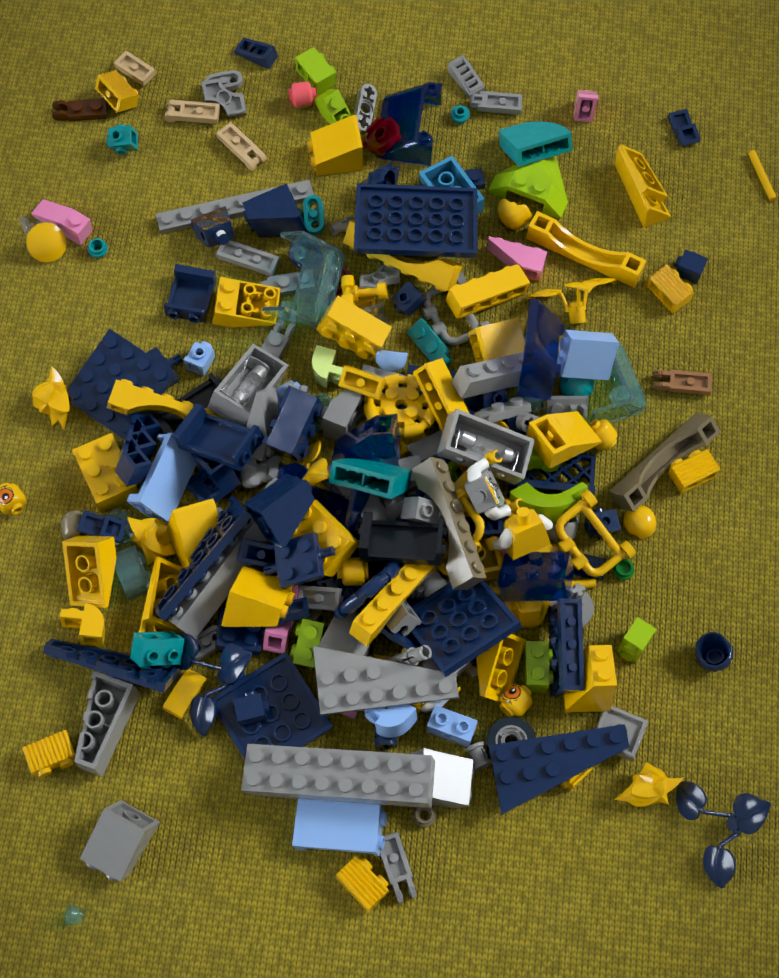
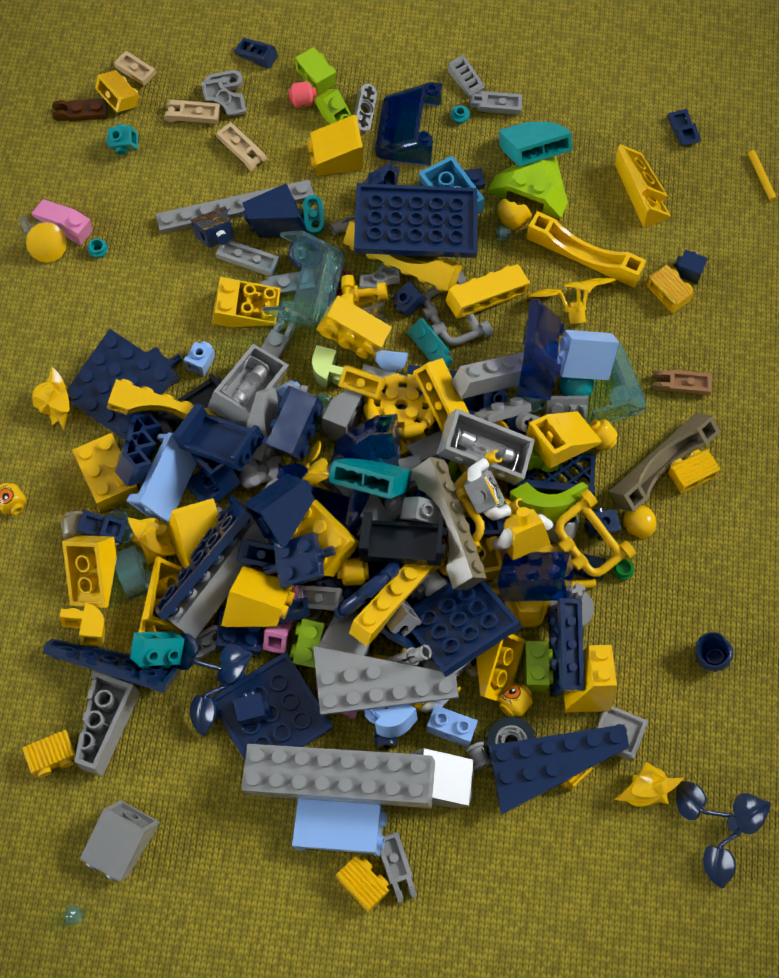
(183, 693): yellow slope -> none
(191, 293): dark blue panel -> none
(380, 144): dark red plate -> none
(424, 823): dark tan plate -> none
(497, 340): yellow slope -> none
(501, 233): none -> clear light blue hinge
(529, 259): bright pink slope -> none
(585, 105): bright pink slope -> none
(636, 640): lime brick -> none

